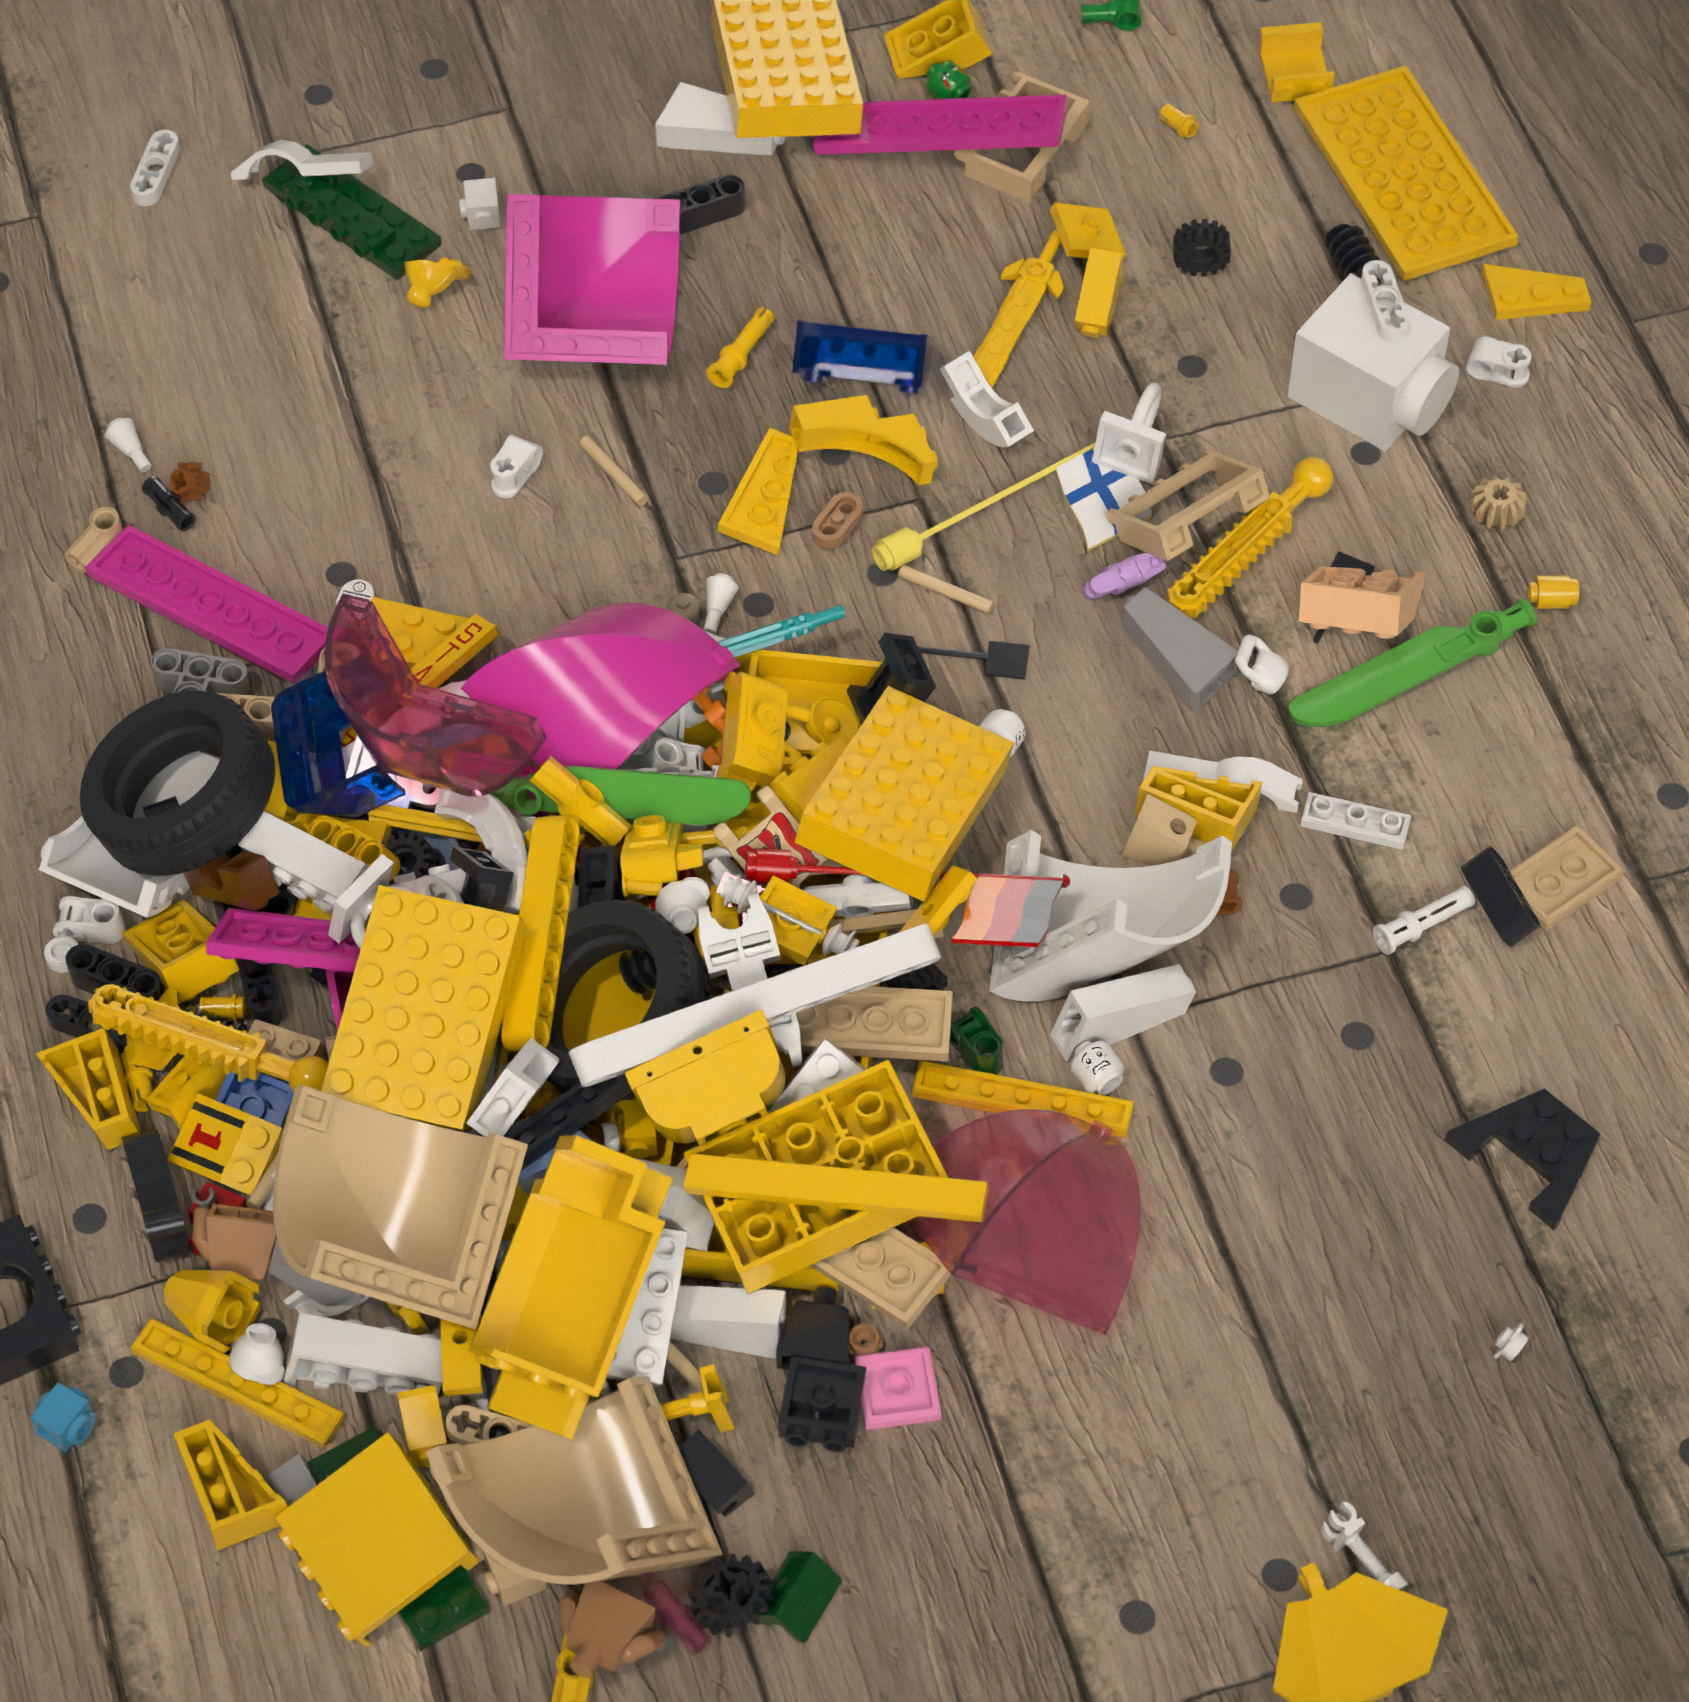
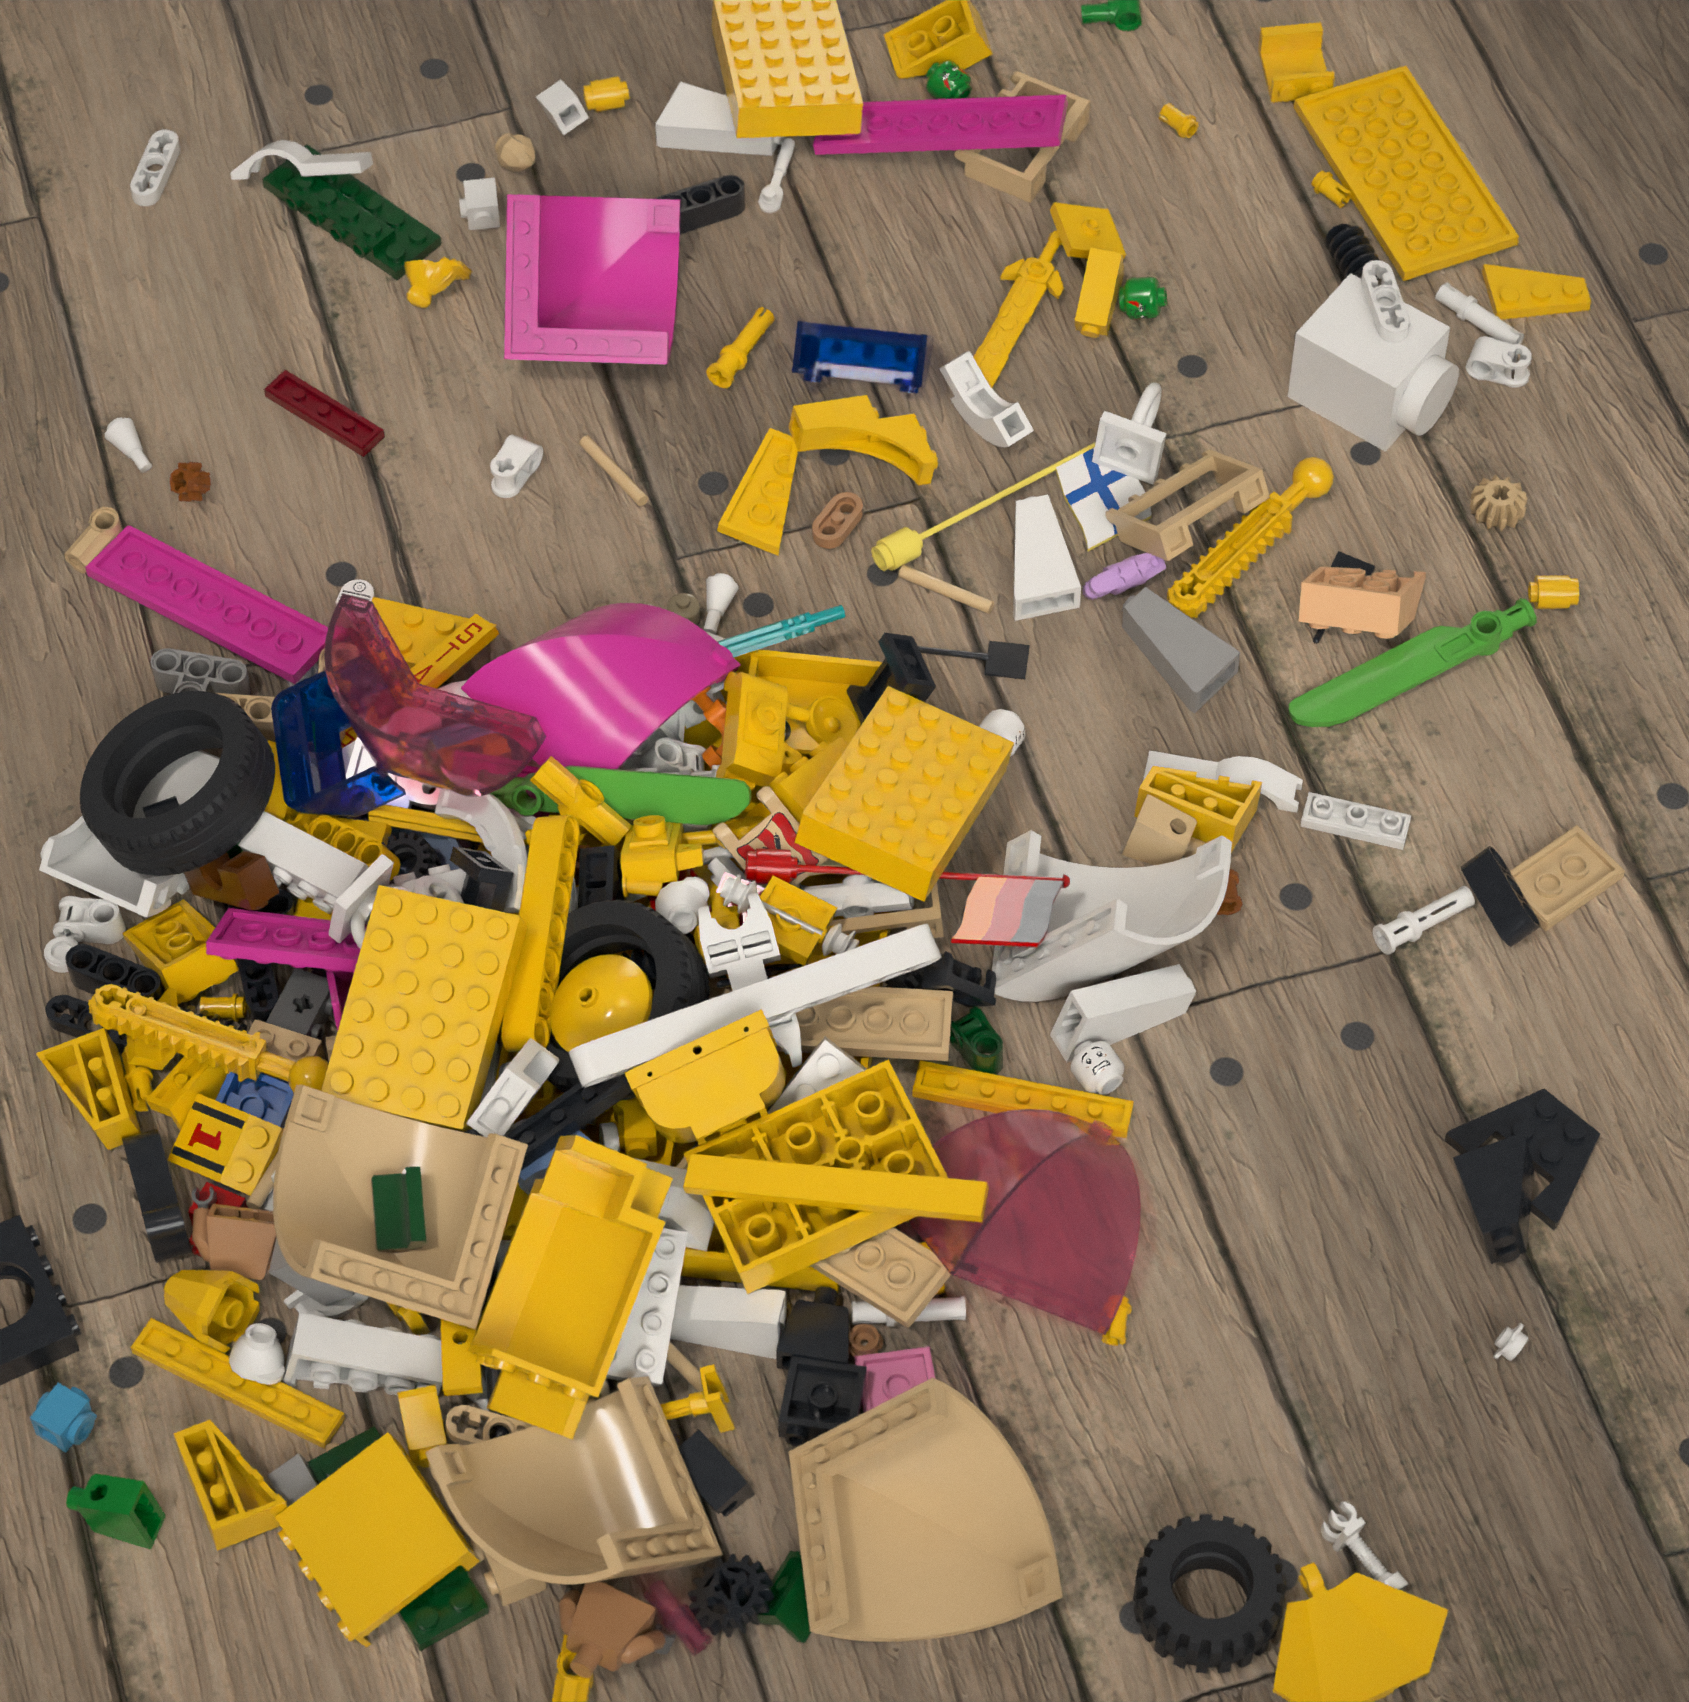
(119, 1509): none -> green torso
(168, 503): black pin -> none
(303, 1005): none -> dark grey brick
(324, 413): none -> dark red tile
(398, 1210): none -> dark green panel
(515, 152): none -> tan rock
(562, 107): none -> white brick
(606, 94): none -> yellow brick
(618, 1000): none -> yellow dish
(772, 194): none -> white piece
(919, 1523): none -> tan panel
(936, 1310): none -> white pin
(944, 898): yellow tile -> none
(962, 979): none -> black hinge
(1042, 564): none -> white slope
(1118, 1326): none -> yellow pin
(1142, 298): none -> green head
(1200, 235): black tyre -> none
(1216, 1547): none -> black tyre
(1269, 668): white piece -> none
(1330, 188): none -> yellow pin
(1469, 310): none -> white pin
(1499, 1194): none -> black slope

